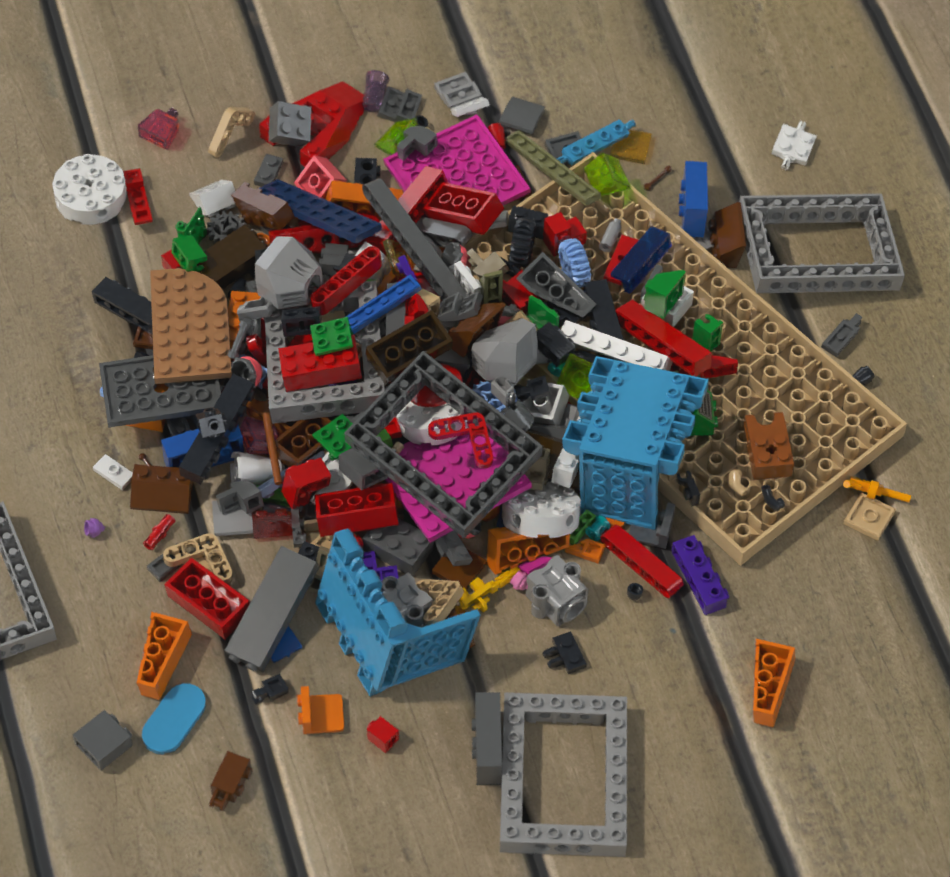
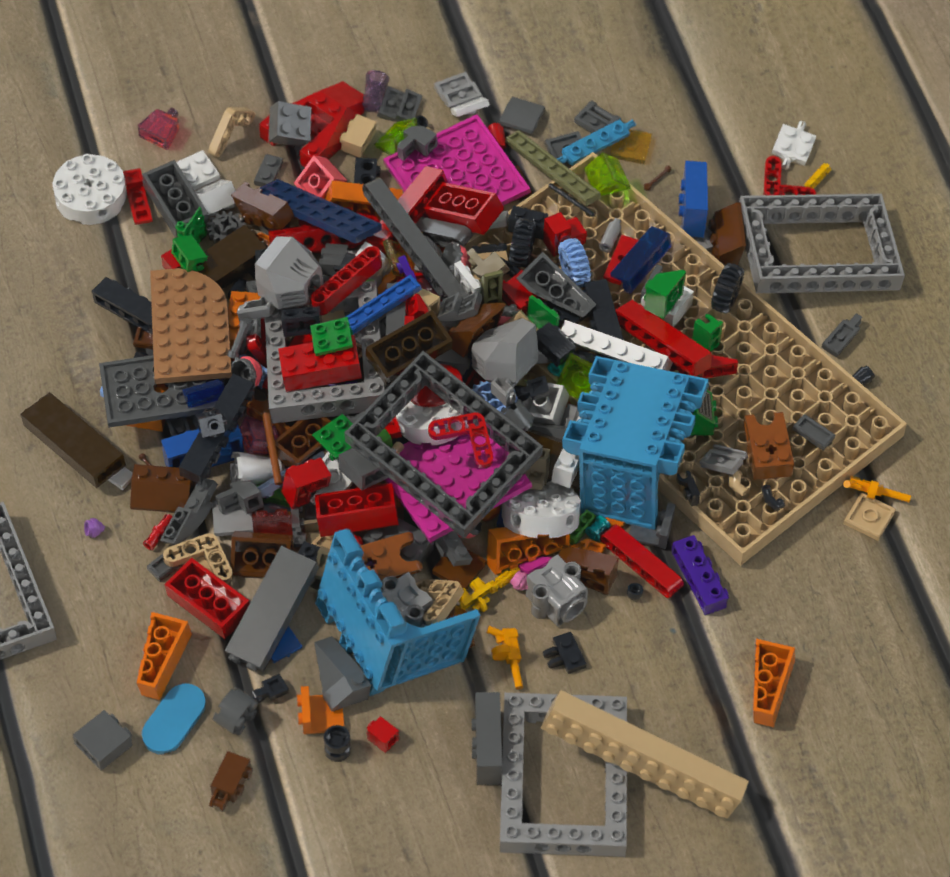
(73, 440): none -> dark brown brick
(172, 195): none -> dark grey brick
(190, 517): none -> dark grey slope
(198, 170): none -> white plate
(203, 393): none -> clear blue panel
(235, 711): none -> dark grey brick
(254, 552): none -> reddish brown slope
(337, 743): none -> black wheel
(340, 676): none -> dark grey wedge
(358, 135): none -> tan brick
(387, 556): none -> dark orange brick
(490, 248): none -> black axle
(507, 651): none -> light orange piece
(572, 200): none -> black axle
(591, 121): none -> dark grey plate
(597, 568): none -> reddish brown wedge
(644, 754): none -> tan brick
(723, 459): none -> light grey plate
(727, 288): none -> black gear
(778, 188): none -> red beam
(813, 432): none -> dark grey tile
(818, 176): none -> yellow axle

